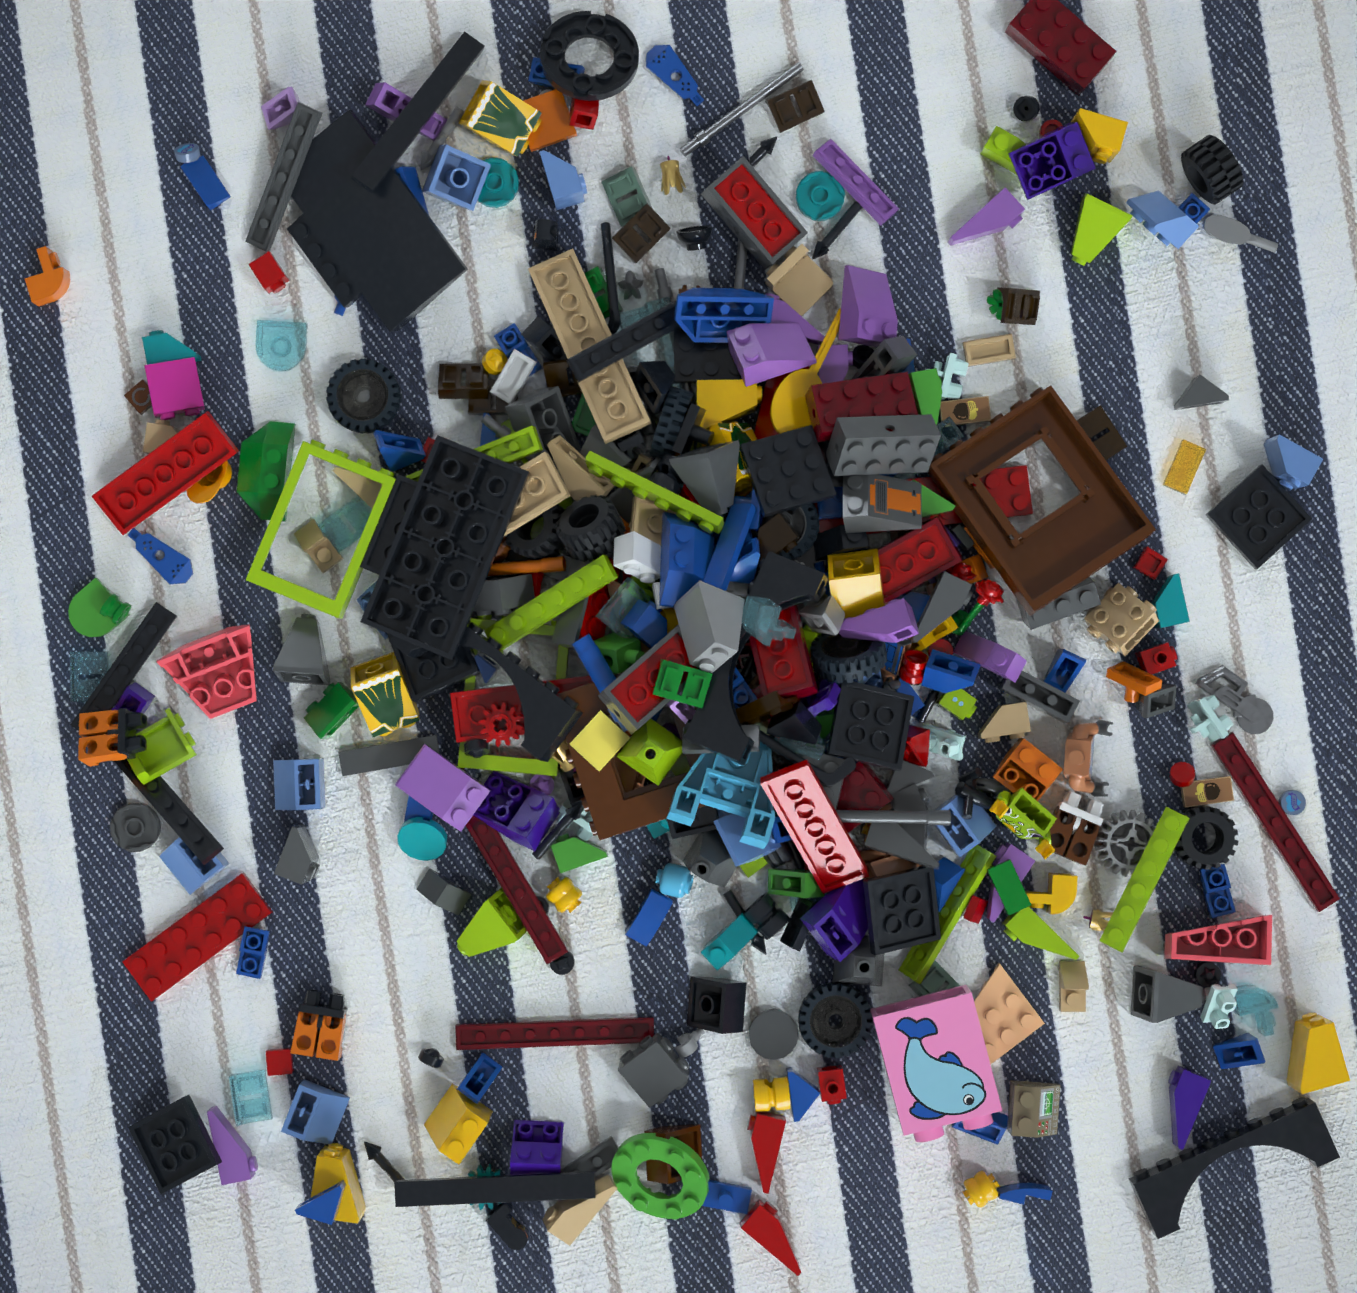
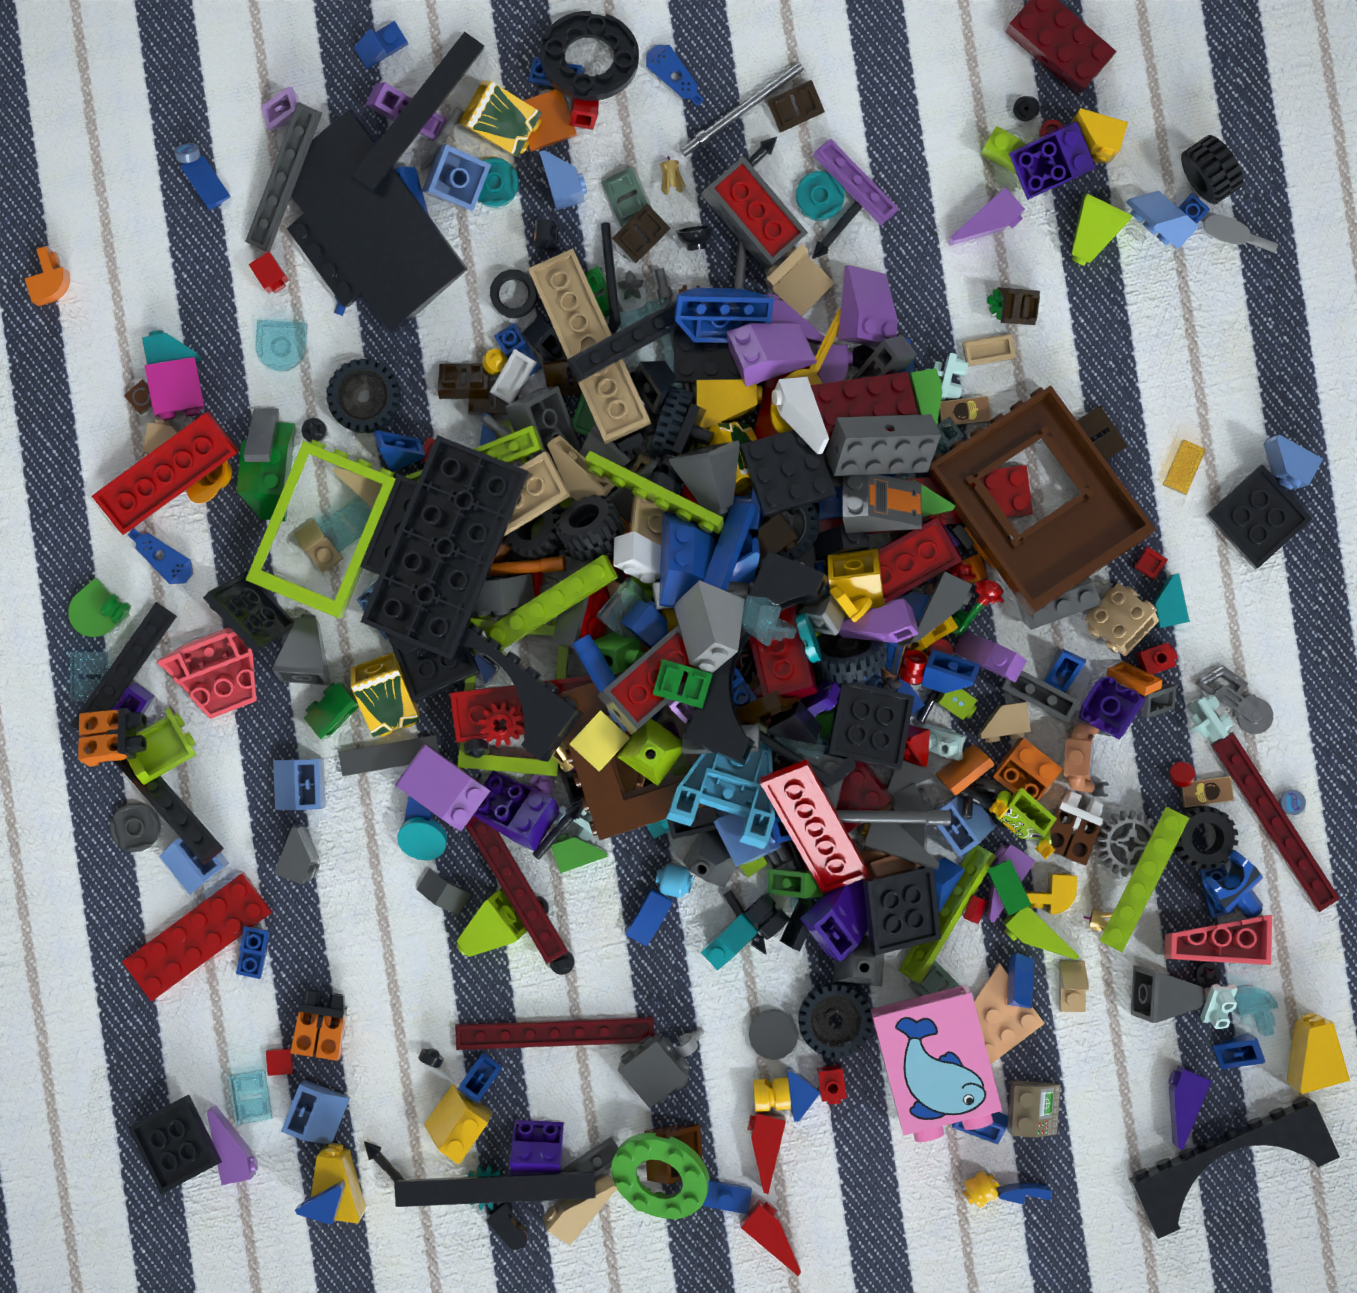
(249, 612): none -> black plate
(261, 435): none -> dark grey tile
(314, 429): none -> black tile
(379, 45): none -> blue slope
(507, 275): none -> black tyre
(564, 894): yellow piece -> none
(716, 1004): black slope -> none
(799, 409): none -> white slope
(808, 637): none -> teal tile
(853, 610): none -> yellow tile
(960, 774): none -> orange tile
(1020, 981): none -> blue slope
(1110, 707): none -> dark purple slope
(1200, 393): dark grey slope -> none
(1236, 887): none -> blue connector

